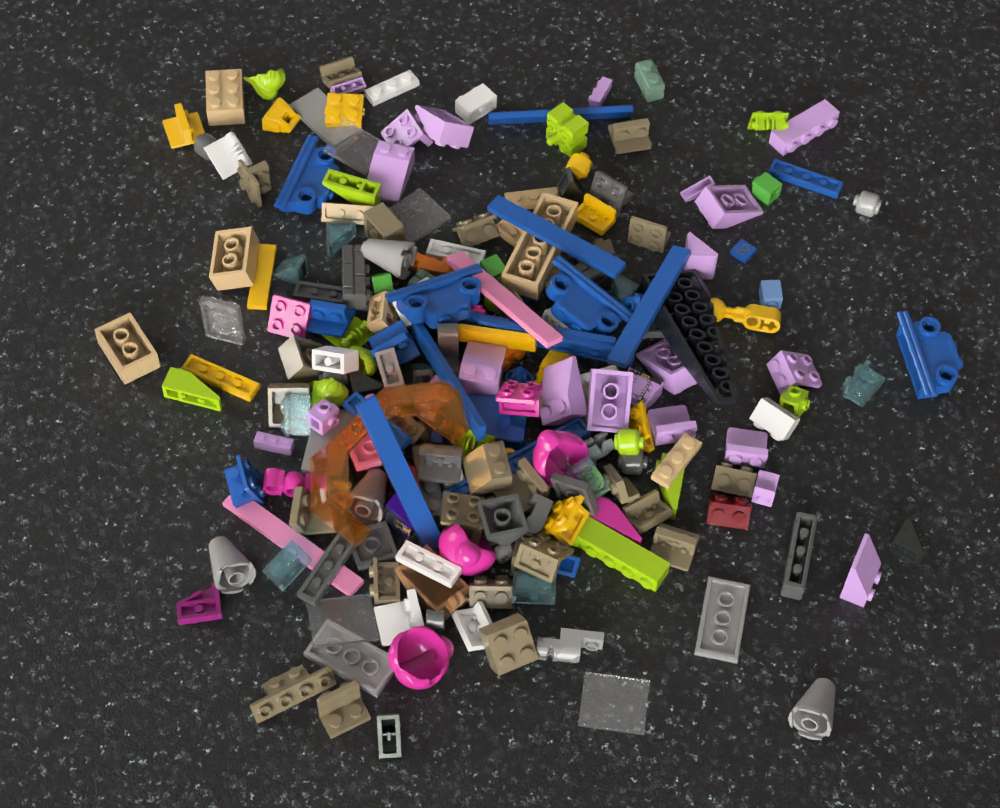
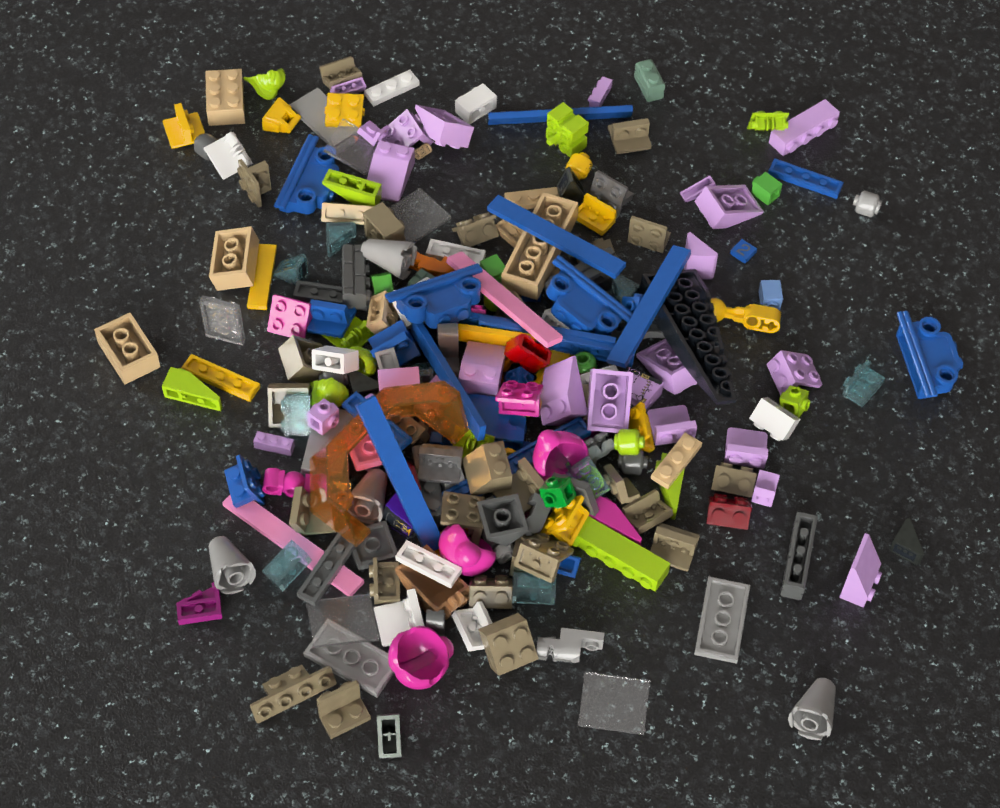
(372, 133): none -> lavender bracket
(398, 377): none -> lavender brick
(426, 150): none -> tan piece
(528, 353): none -> red brick
(557, 492): none -> green brick
(585, 362): none -> bright green head

